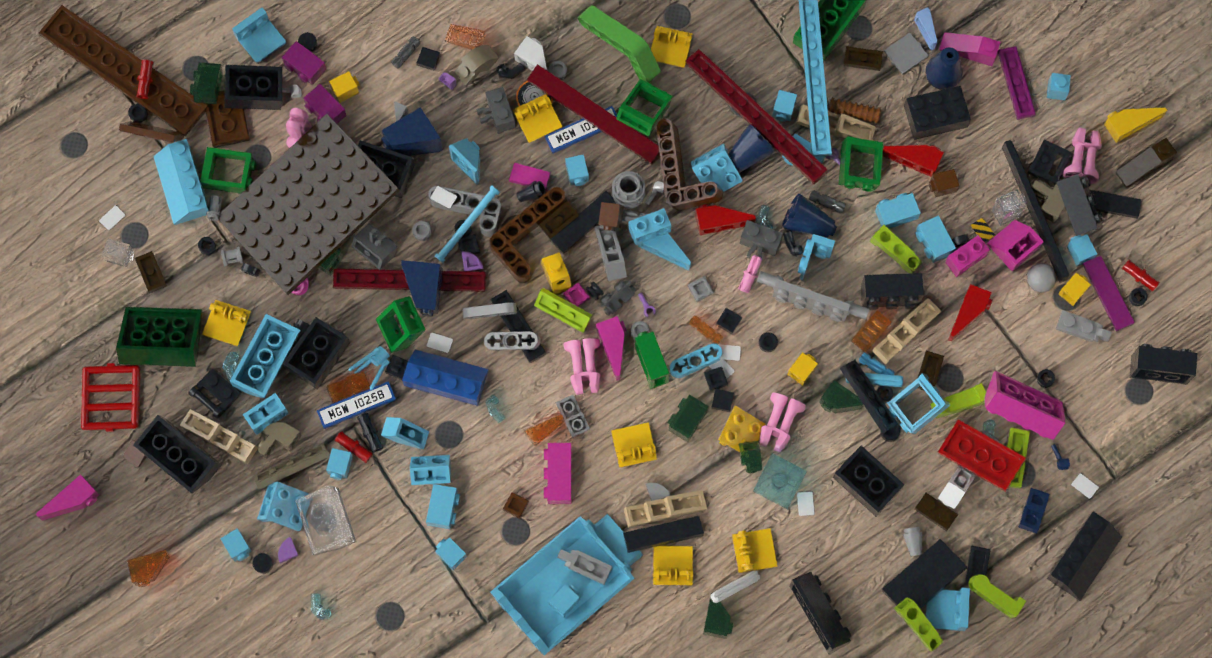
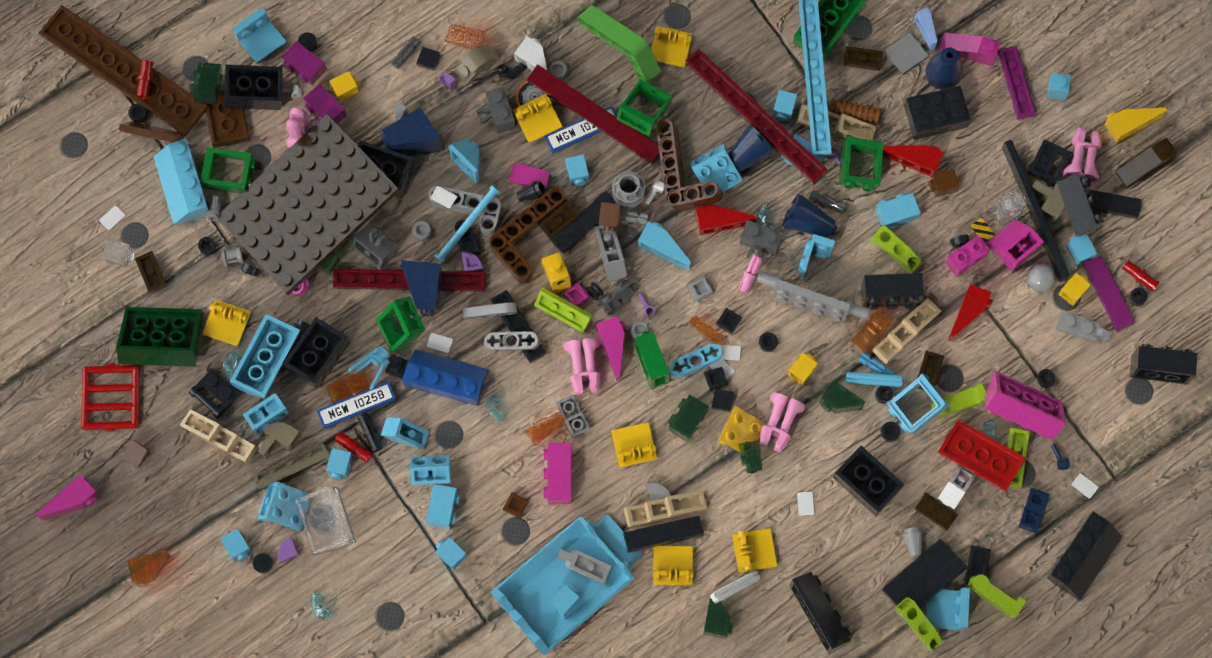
(177, 454): black slope -> none
(649, 226): medium azure brick -> none
(780, 481): clear light blue slope -> none
(790, 243): black arm -> none
(868, 396): black tile -> none
(935, 239): medium azure brick -> none

